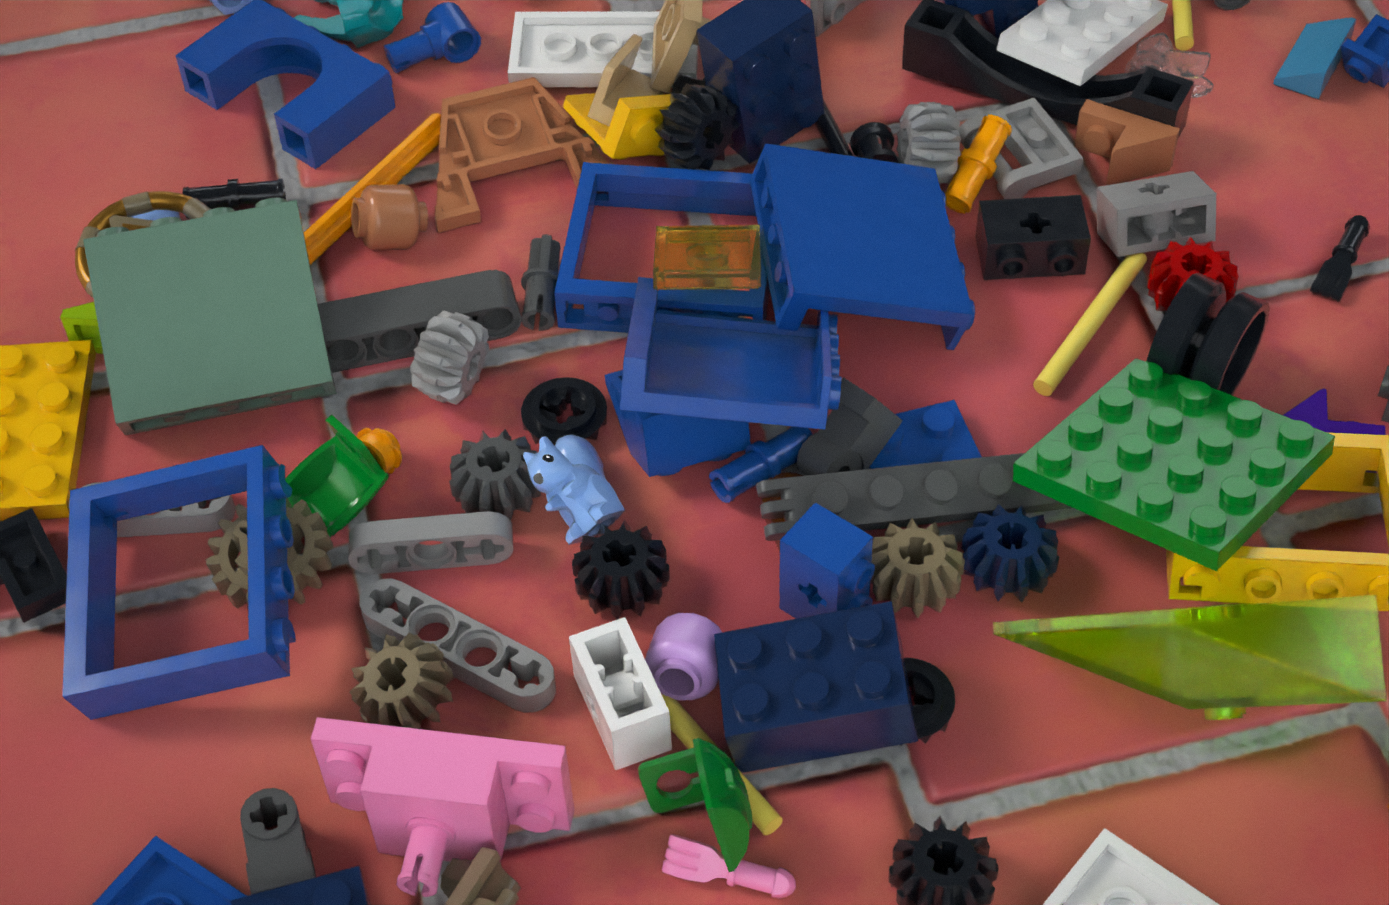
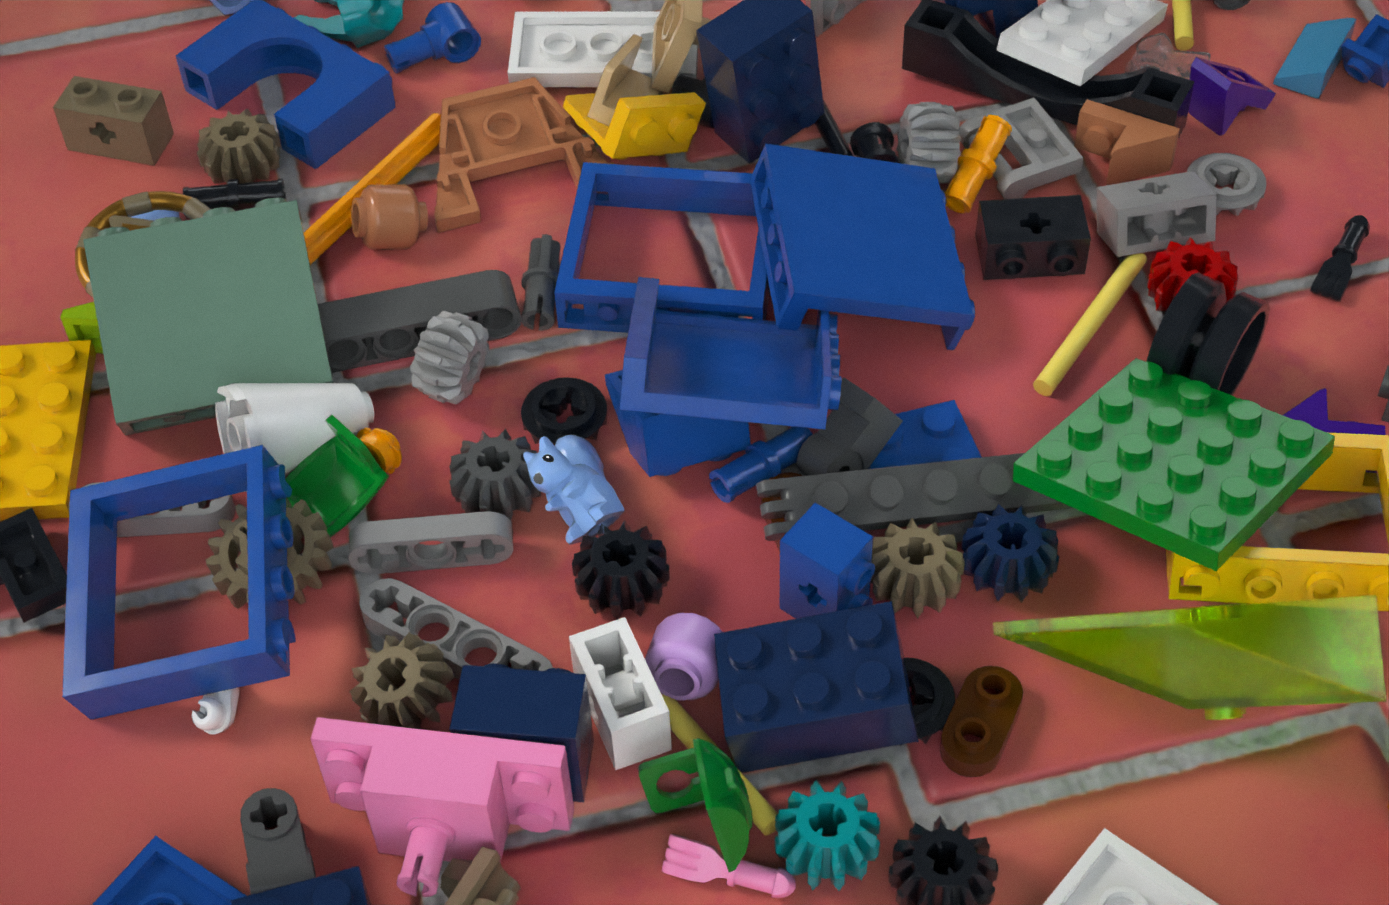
(114, 120): none -> dark tan brick
(216, 711): none -> white arm
(239, 148): none -> dark tan gear
(288, 417): none -> white cone
(531, 708): none -> dark blue brick
(697, 126): black gear -> none
(707, 257): clear yellow tile -> none
(829, 857): none -> teal gear
(983, 716): none -> reddish brown plate
(1222, 92): none -> dark purple slope
(1228, 169): none -> light grey gear

